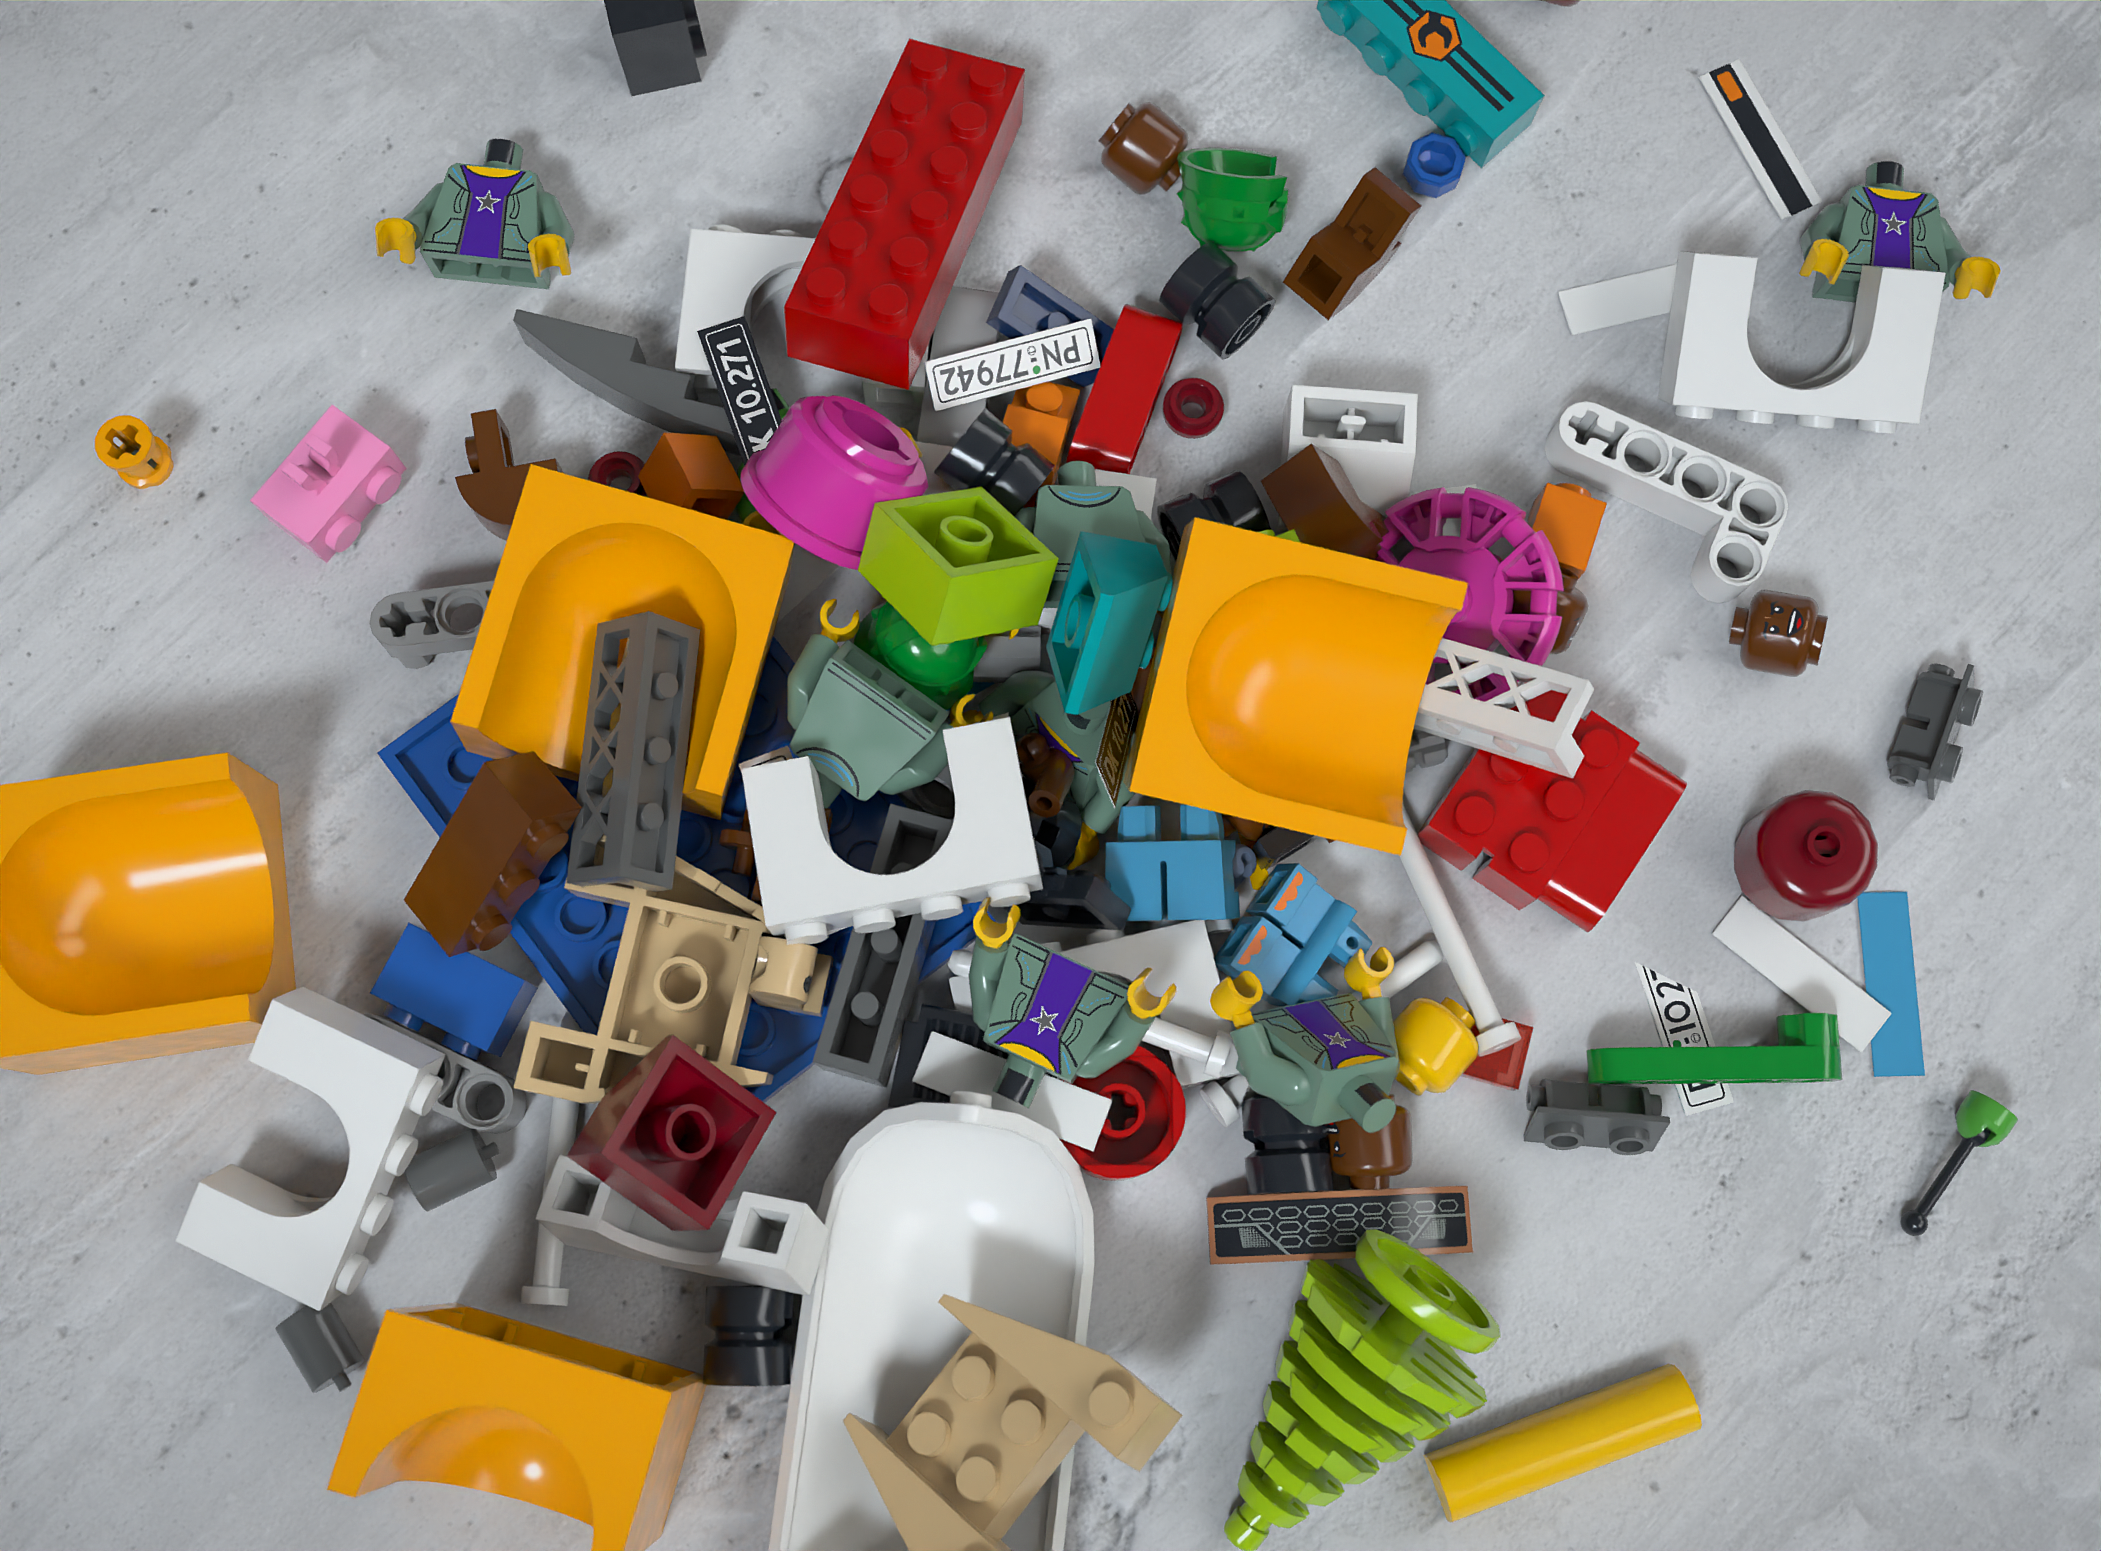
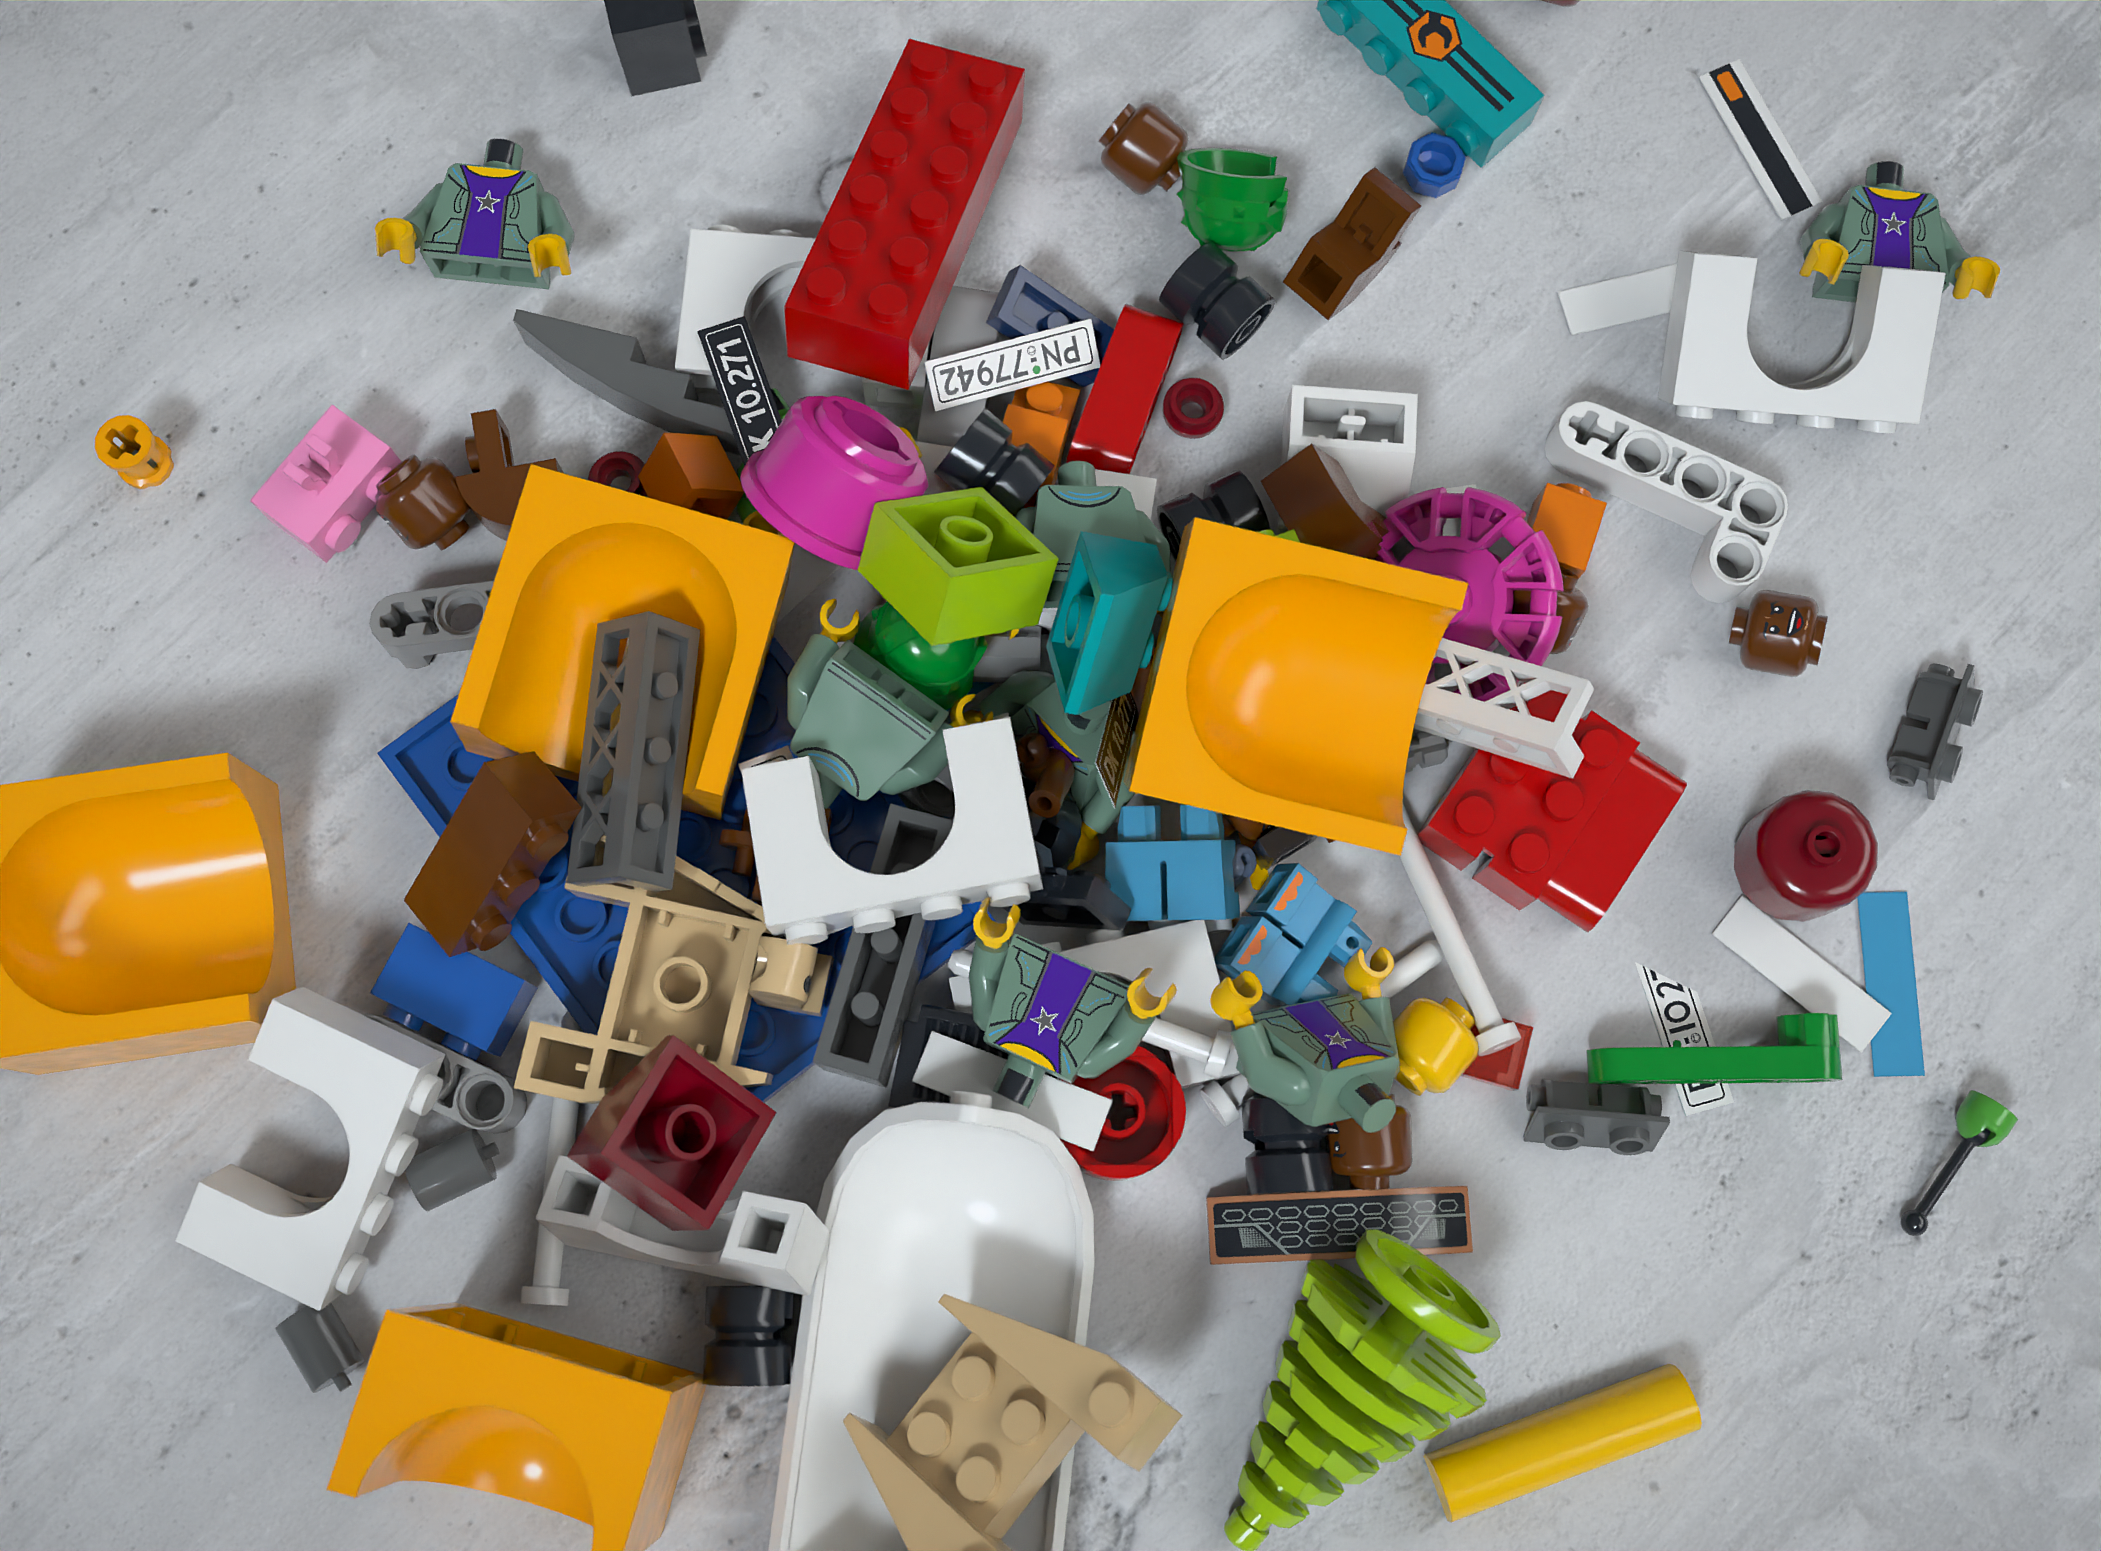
(423, 503): none -> reddish brown head

